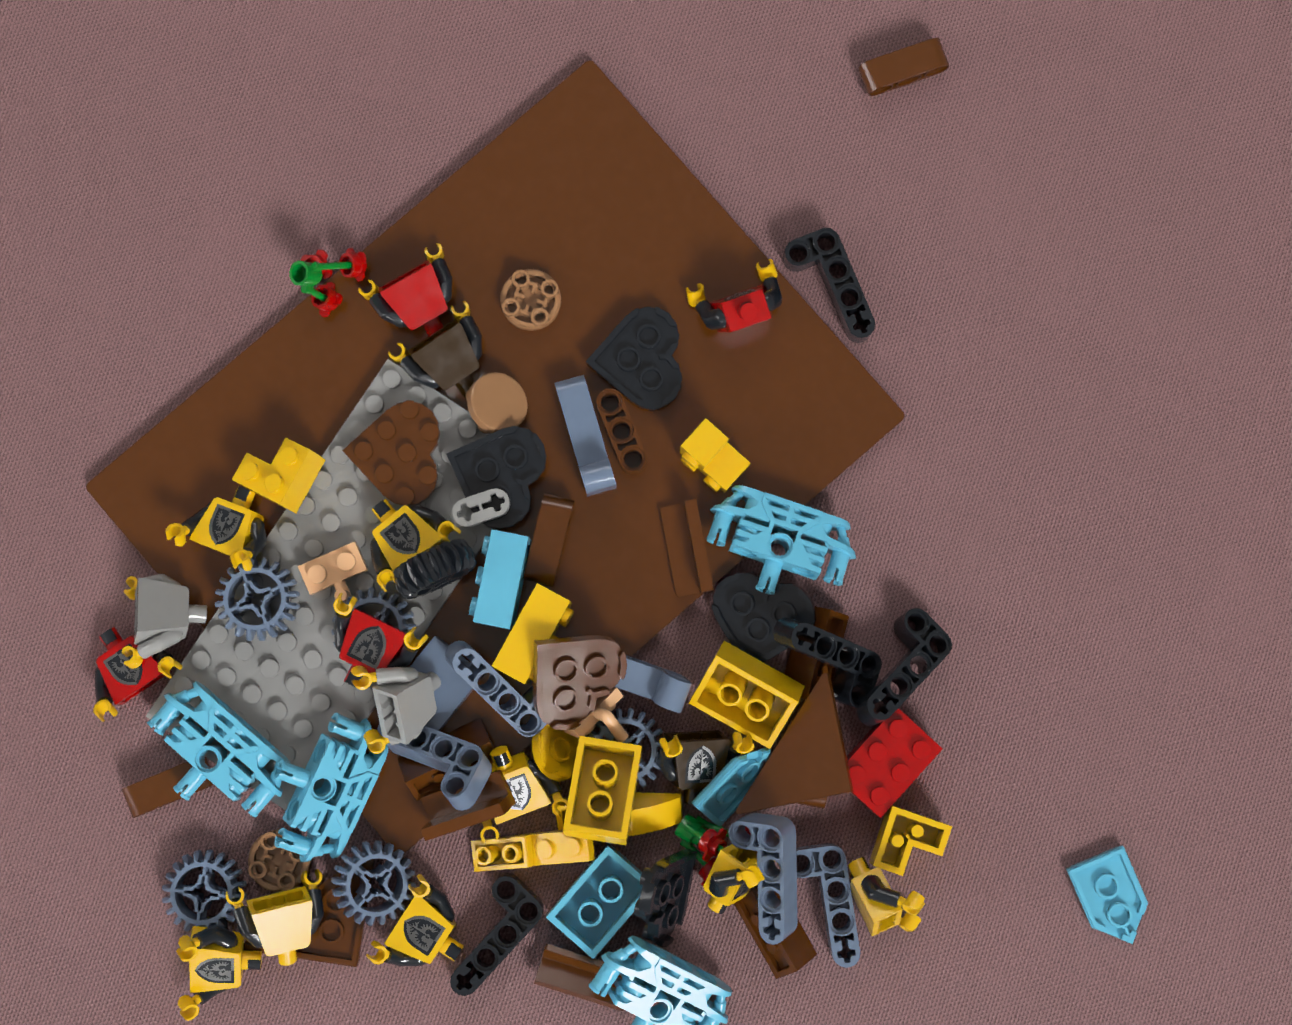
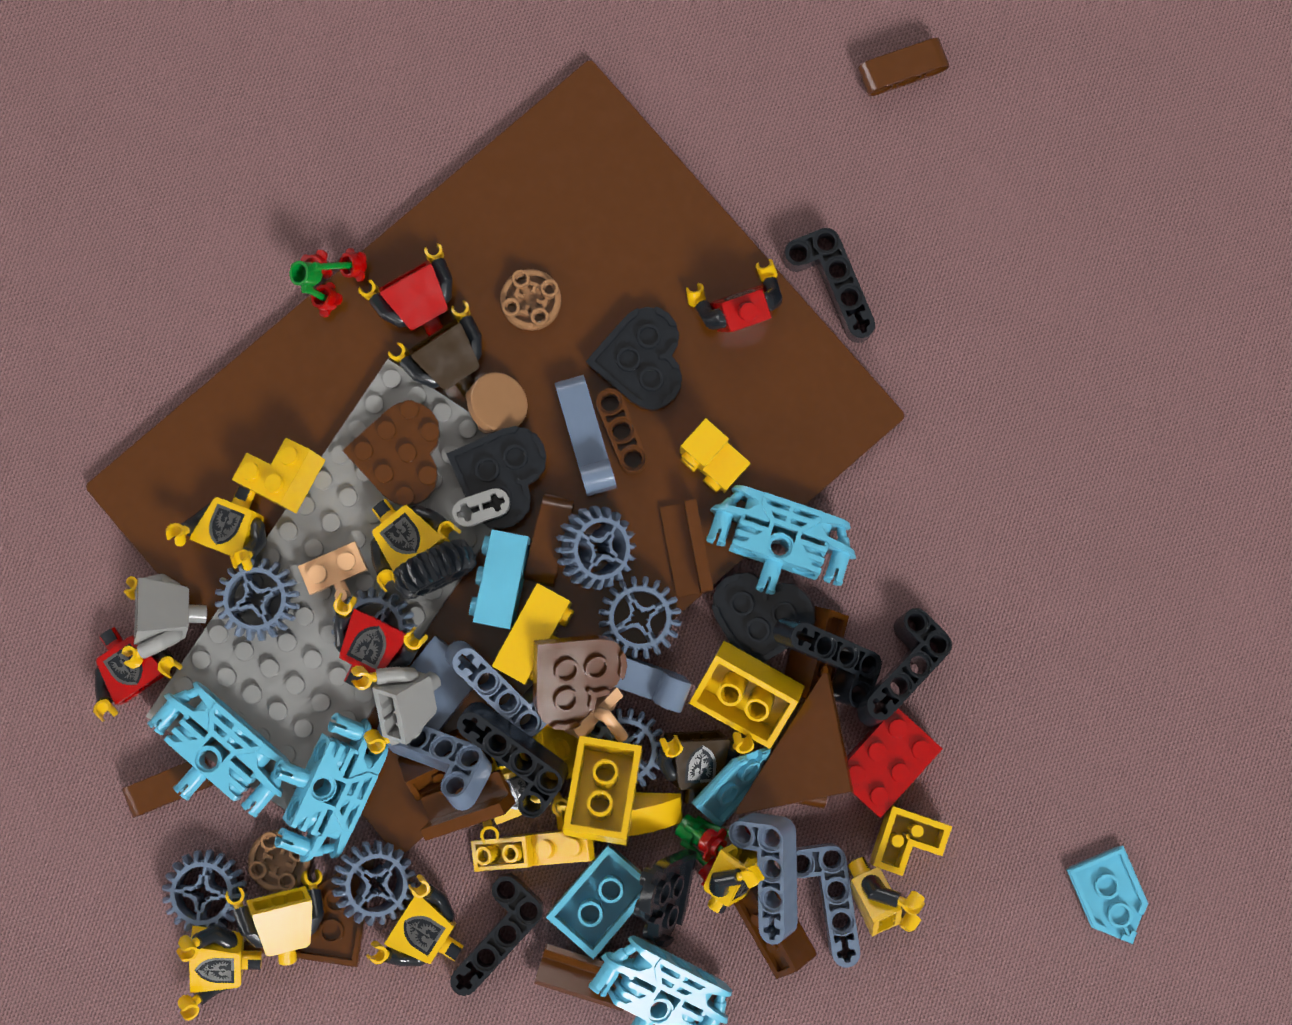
(509, 755): none -> black beam
(581, 564): none -> sand blue gear
(664, 604): none -> sand blue gear

